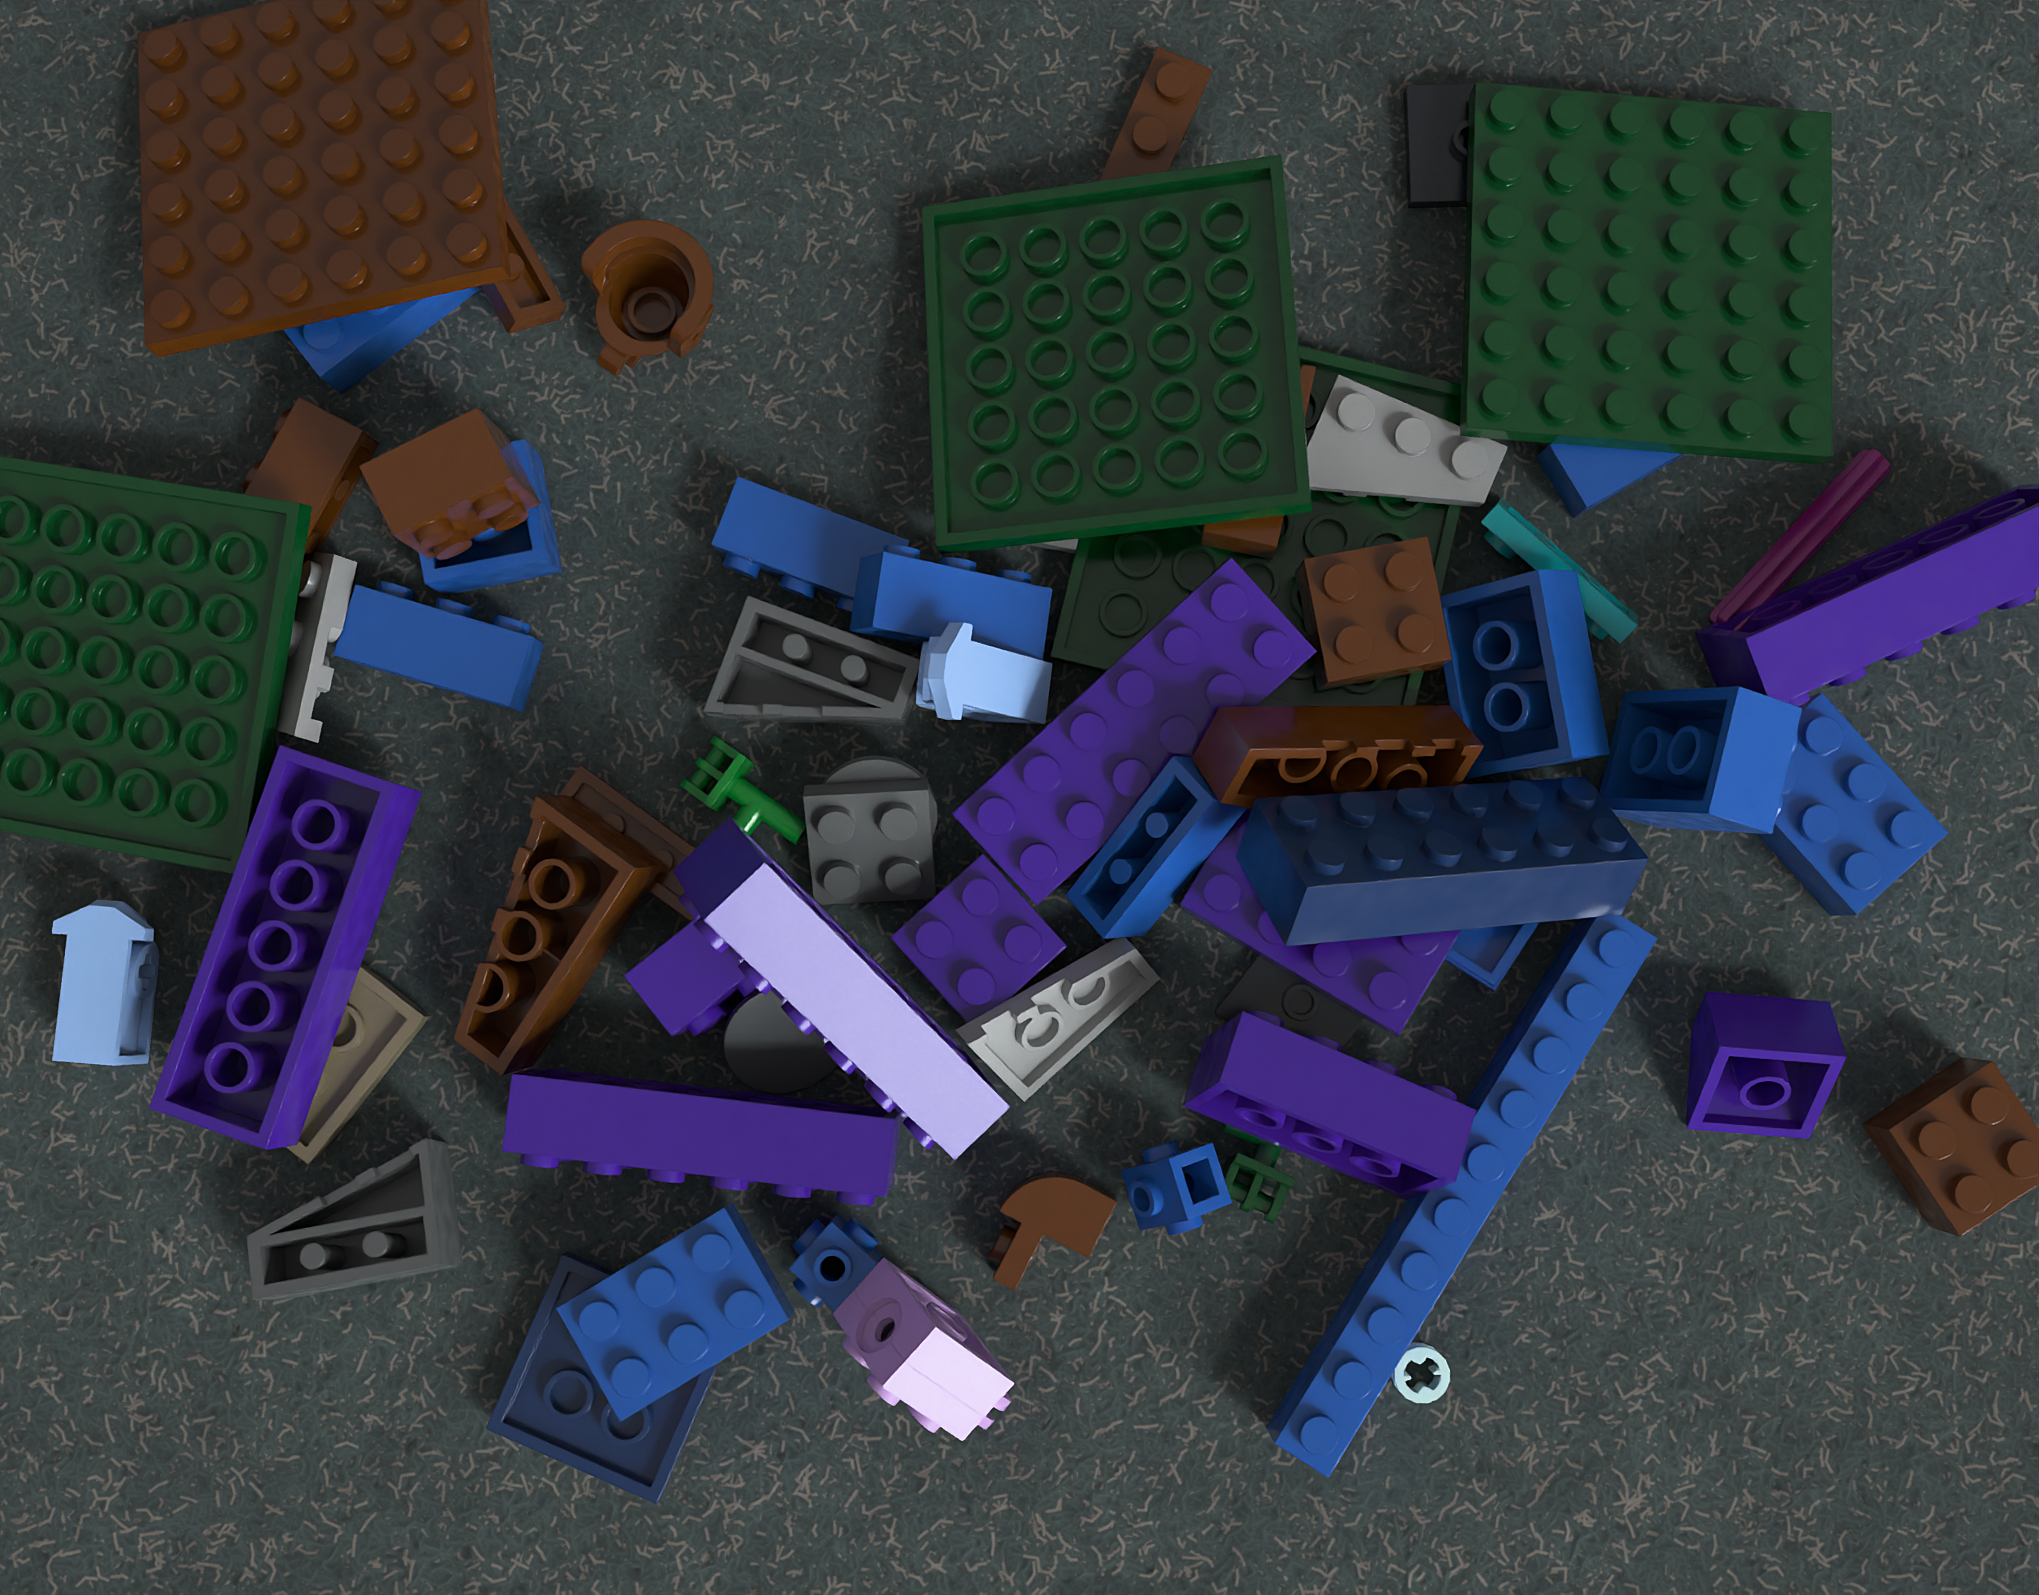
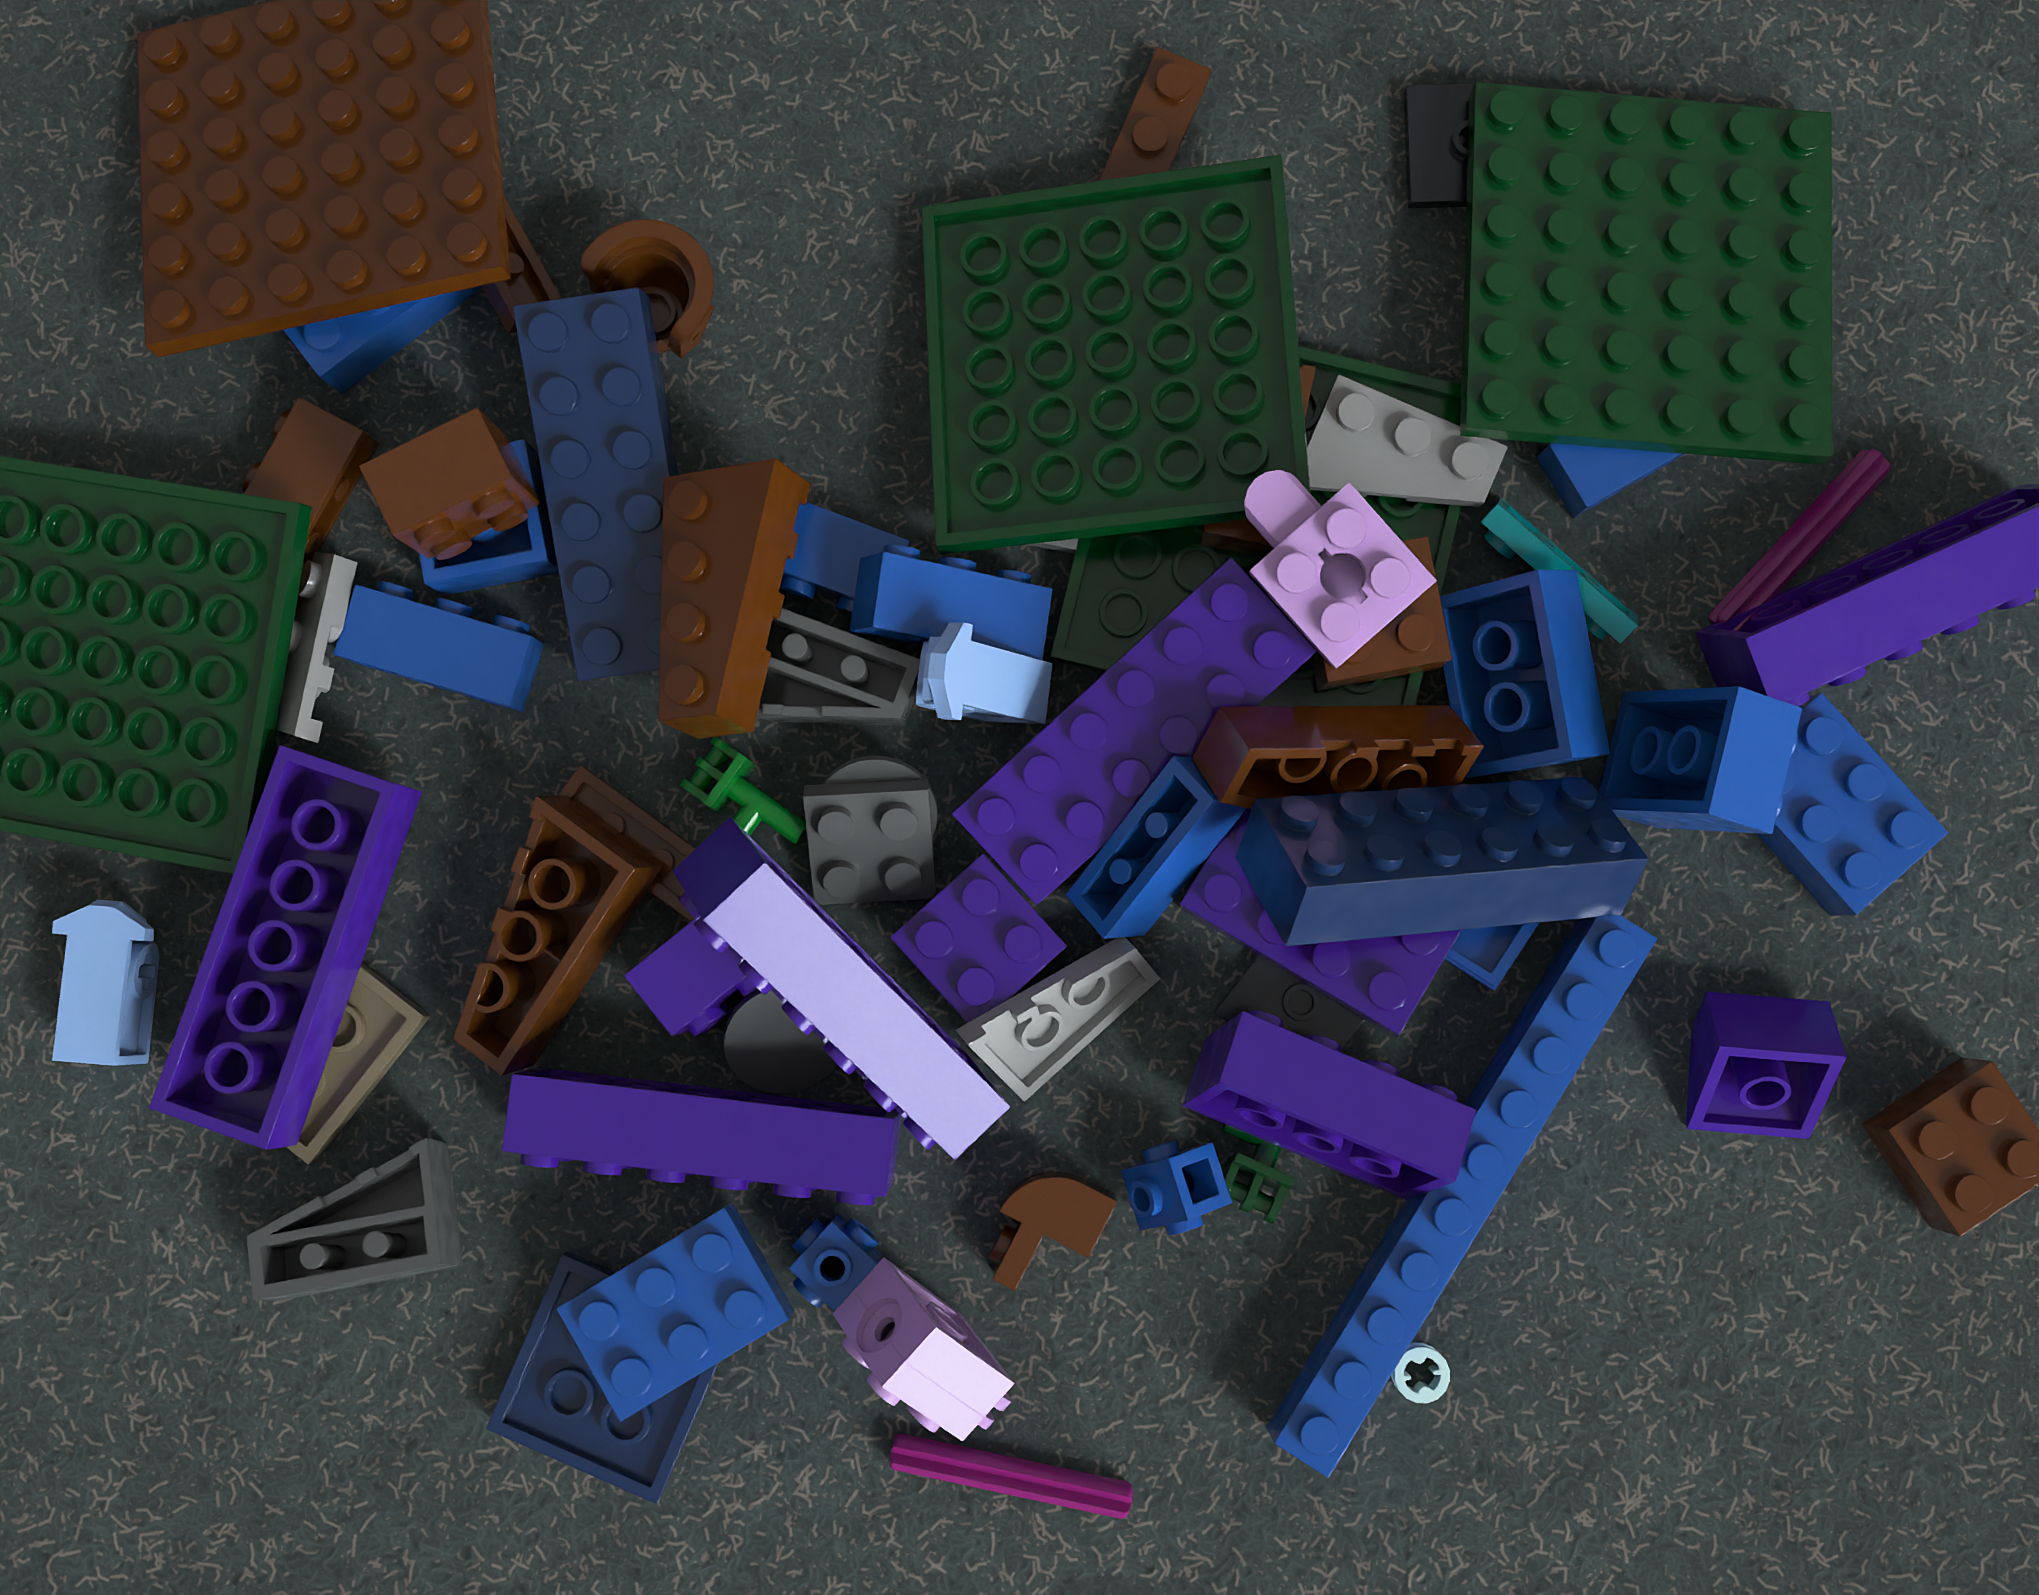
(603, 467): none -> dark blue brick
(720, 590): none -> reddish brown wedge
(1011, 1475): none -> magenta axle
(1332, 564): none -> lavender brick

